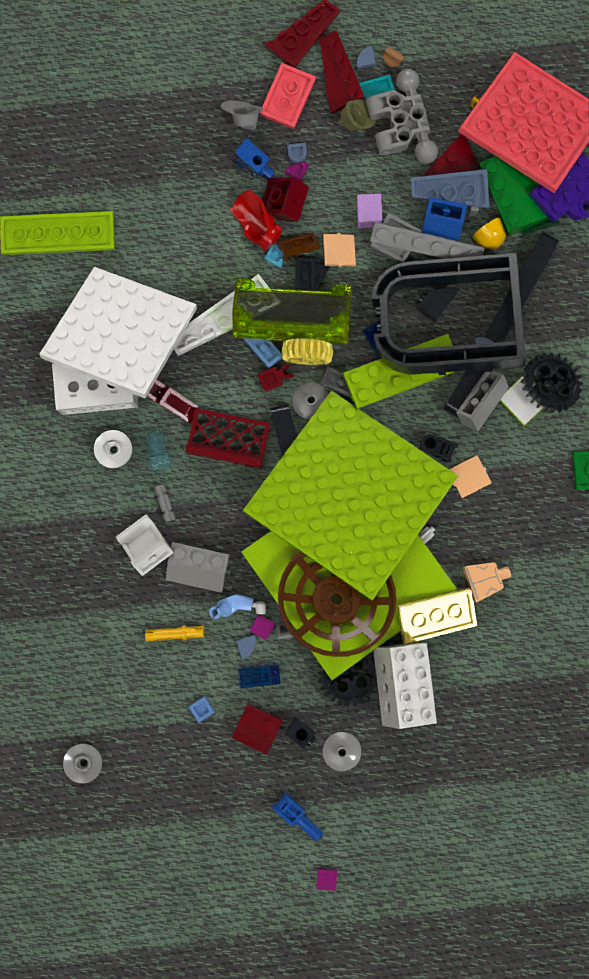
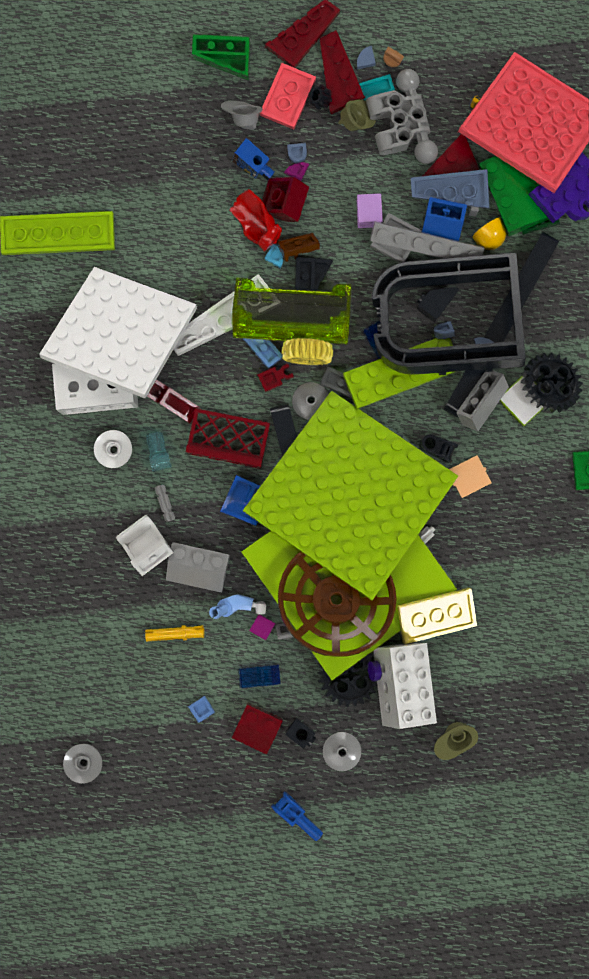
(224, 53): none -> green wedge
(237, 499): none -> blue plate
(246, 645): sand blue tile -> none
(320, 97): none -> black gear
(326, 879): magenta tile -> none
(339, 250): light nougat piece -> none
(374, 670): none -> dark purple tile
(444, 330): none -> sand blue tile
(455, 740): none -> olive piece
(485, 579): light nougat torso -> none

